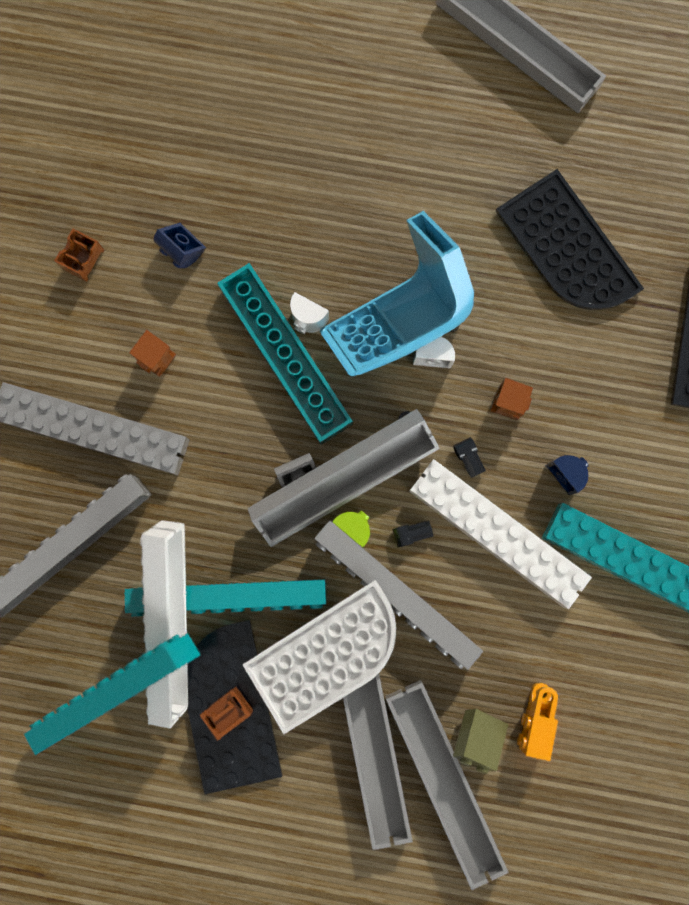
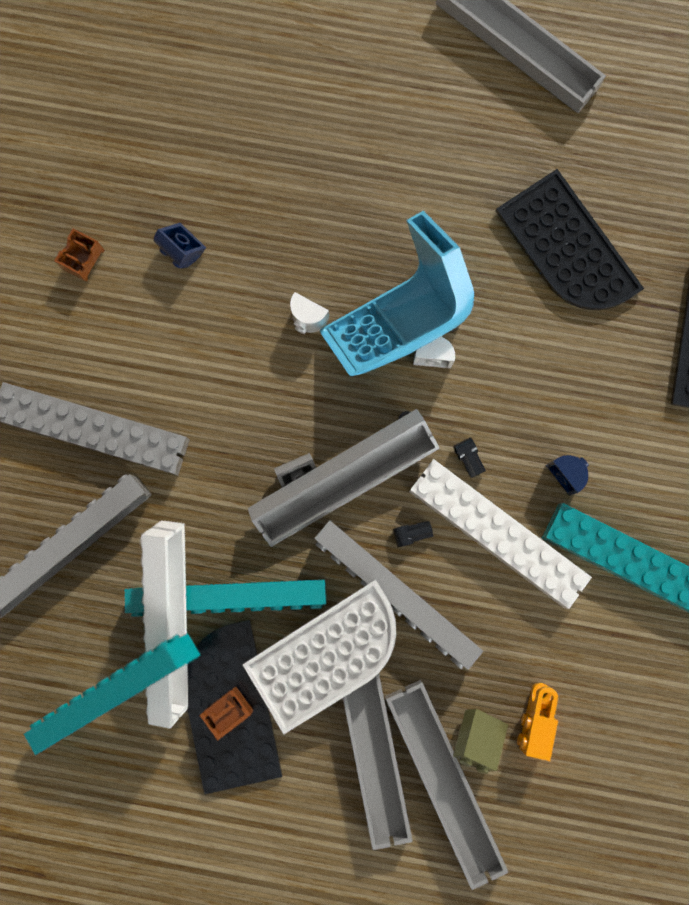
(152, 353): dark orange piece -> none
(285, 353): teal brick -> none
(355, 526): lime brick -> none
(512, 399): dark orange piece -> none

